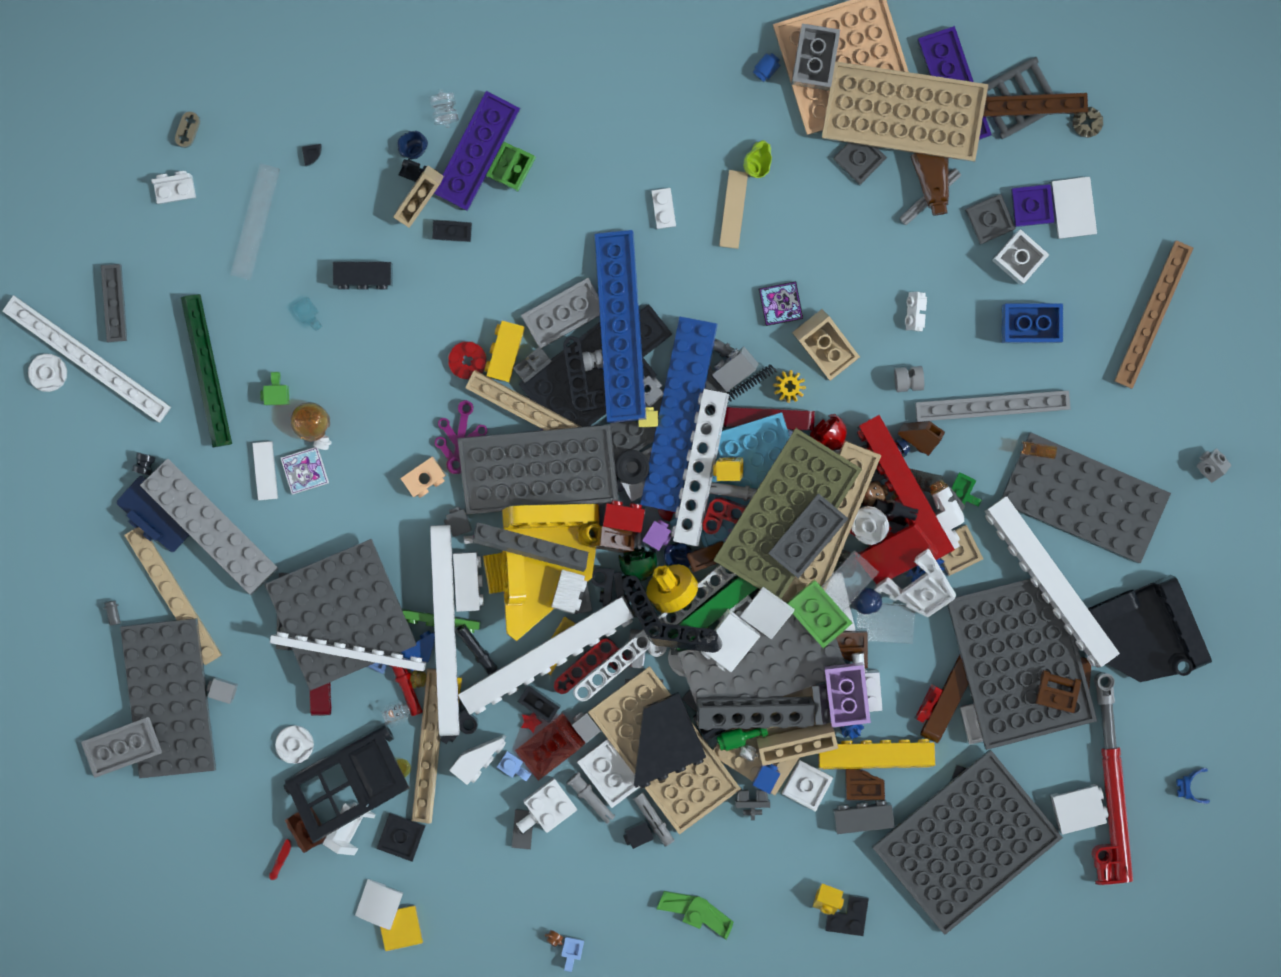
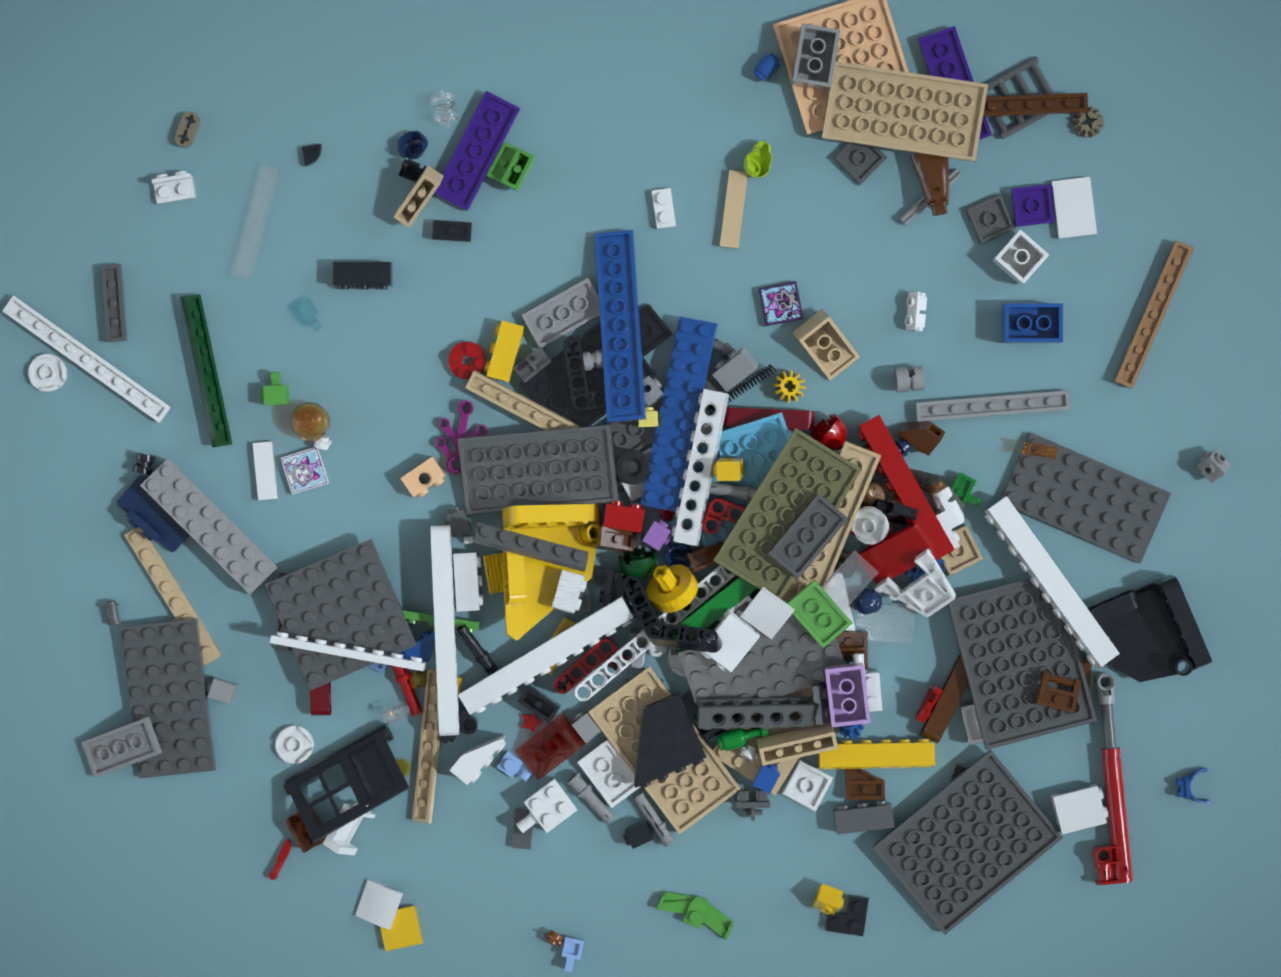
(401, 837): black tile -> none

